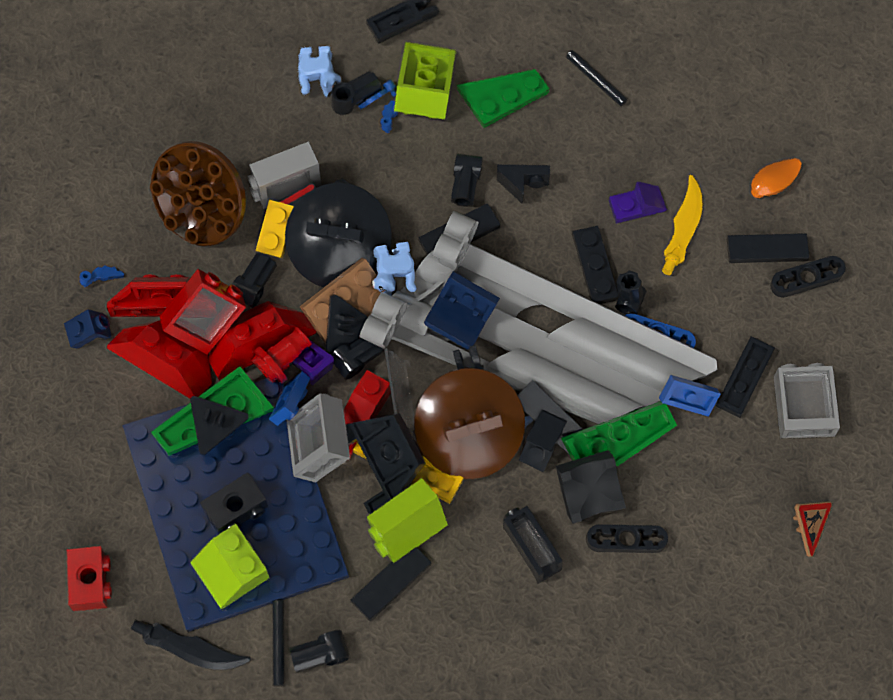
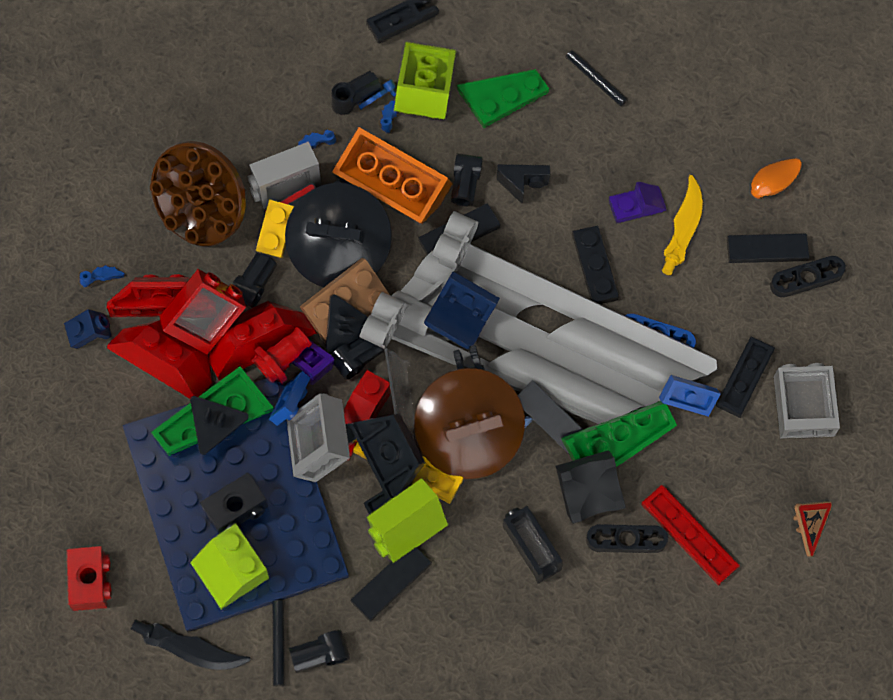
(315, 138): none -> blue piece
(317, 69): light blue animal -> none
(392, 176): none -> orange slope
(395, 265): light blue animal -> none
(542, 440): black slope -> none
(630, 293): black piece -> none
(690, 535): none -> red tile

